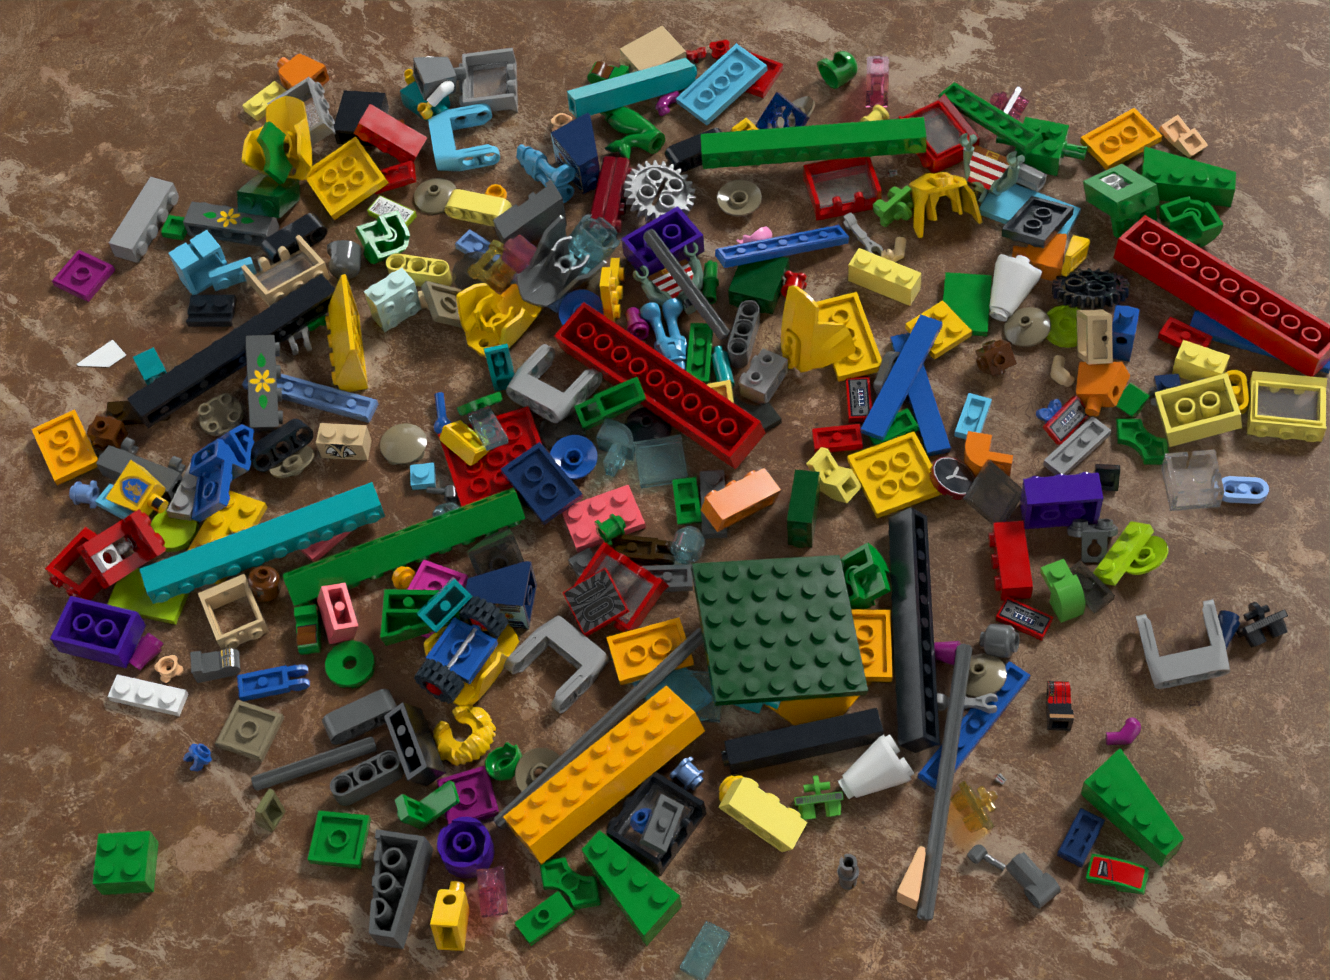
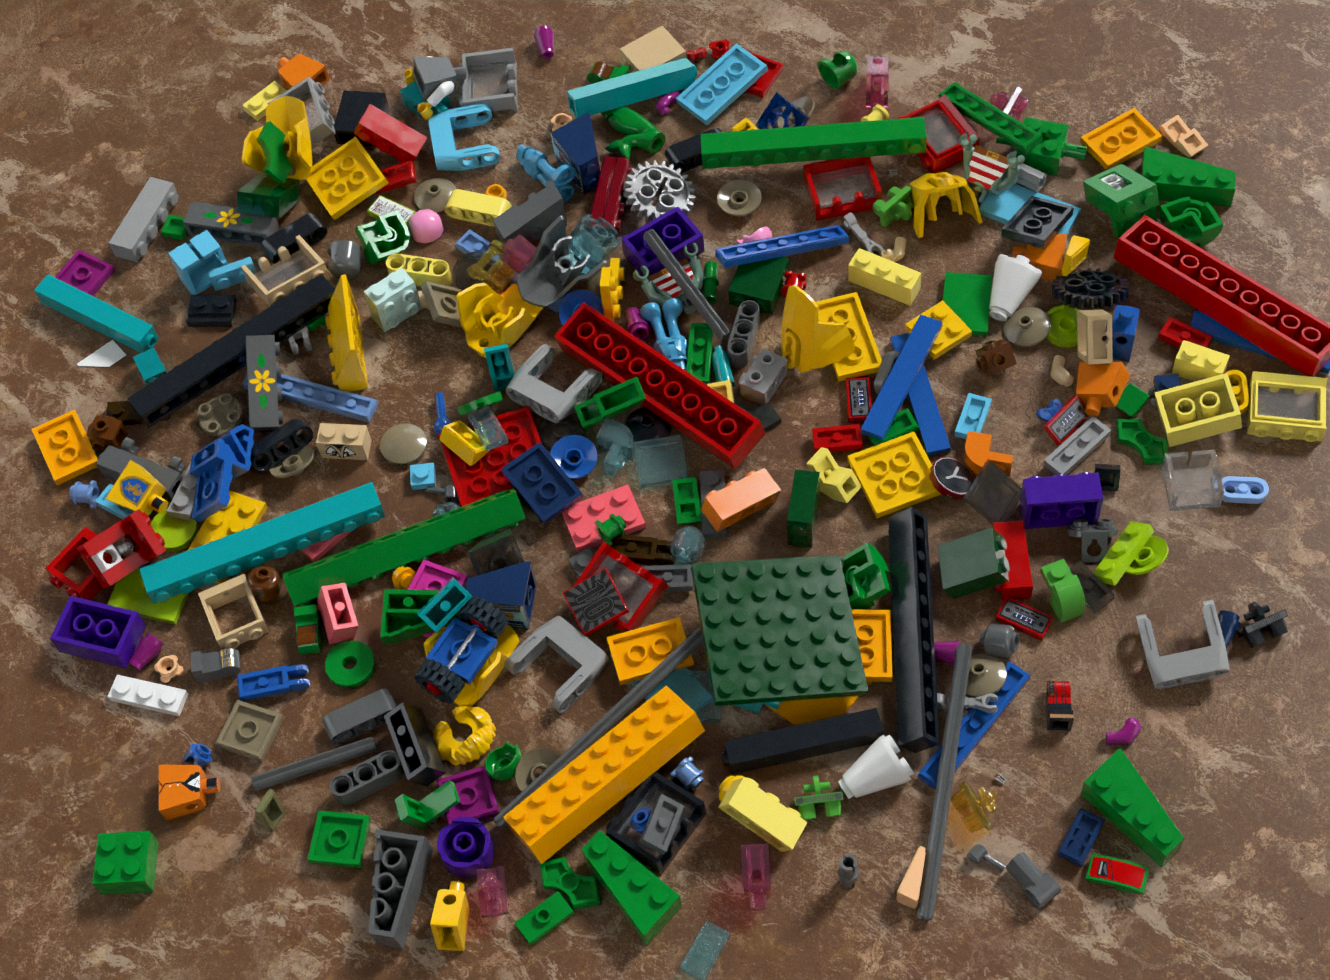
(96, 314): none -> teal brick
(184, 790): none -> orange torso
(425, 226): none -> bright pink hair
(545, 41): none -> magenta cone
(756, 865): none -> clear pink torso
(973, 563): none -> dark green brick

